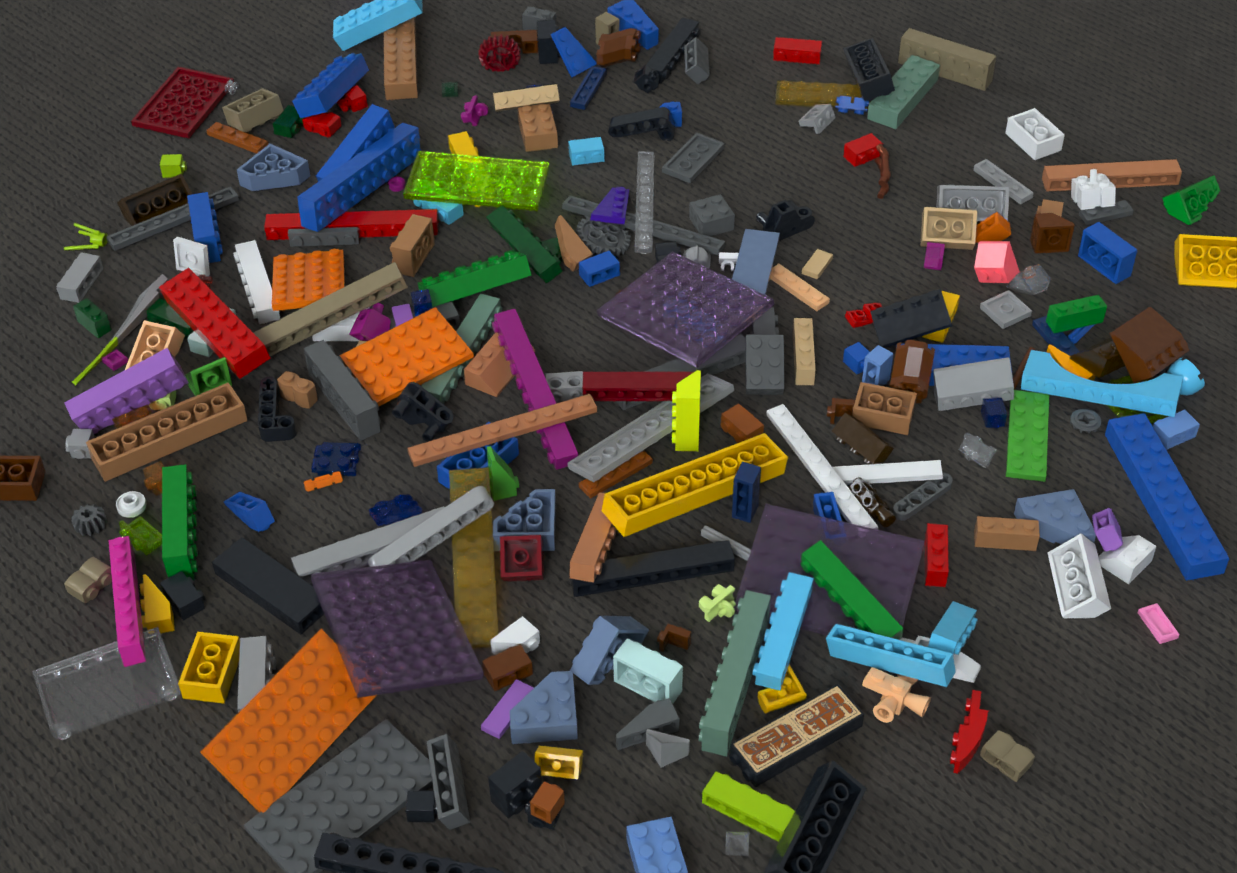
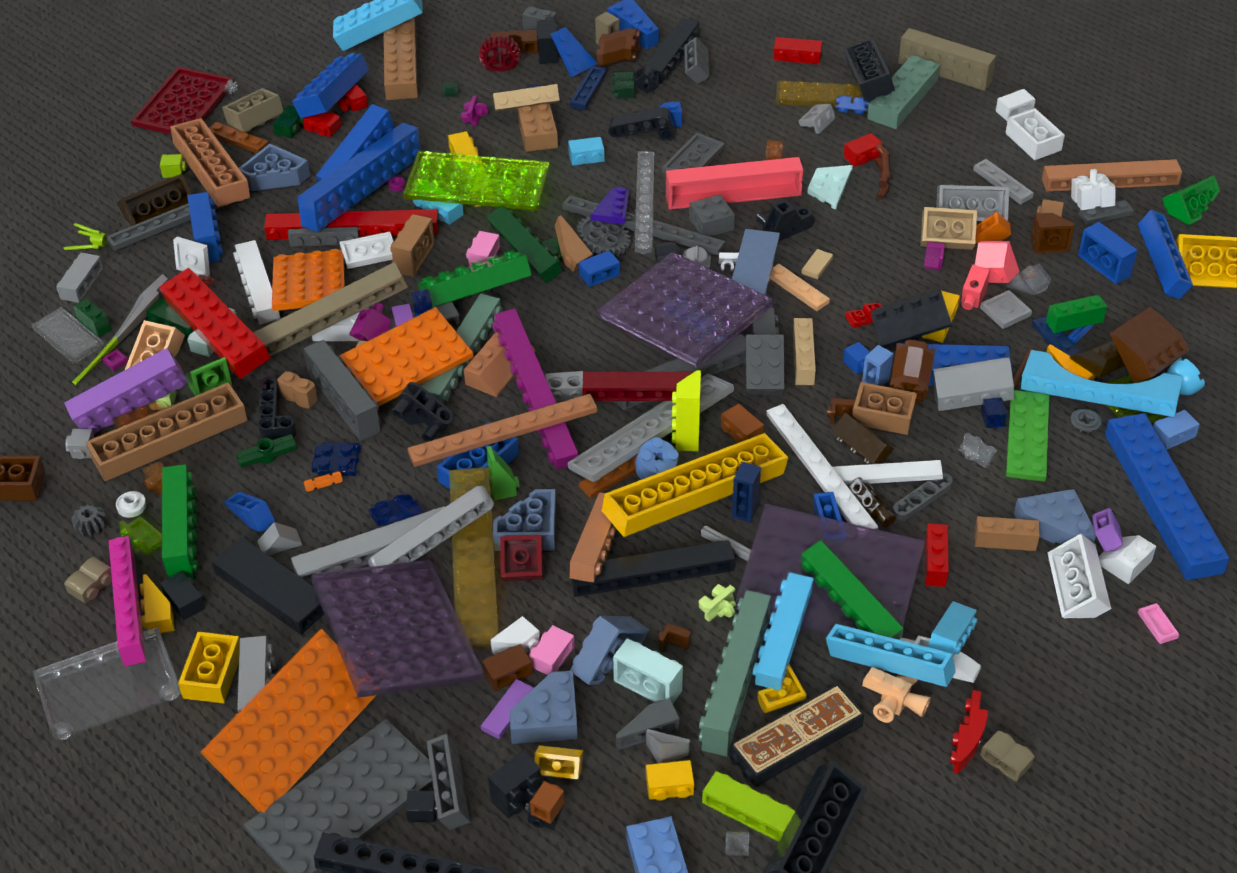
(67, 335): none -> clear tile
(210, 162): none -> nougat brick
(265, 451): none -> dark green piece
(278, 539): none -> light grey slope
(367, 250): none -> white plate
(483, 246): none -> bright pink brick
(552, 650): none -> bright pink brick
(623, 84): none -> clear green brick
(655, 458): none -> medium blue brick
(669, 780): none -> yellow brick
(735, 182): none -> coral piece
(774, 150): none -> clear orange bracket
(829, 184): none -> light aqua wing
(973, 295): none -> coral torso
(1014, 104): none -> white brick
(1165, 254): none -> blue brick

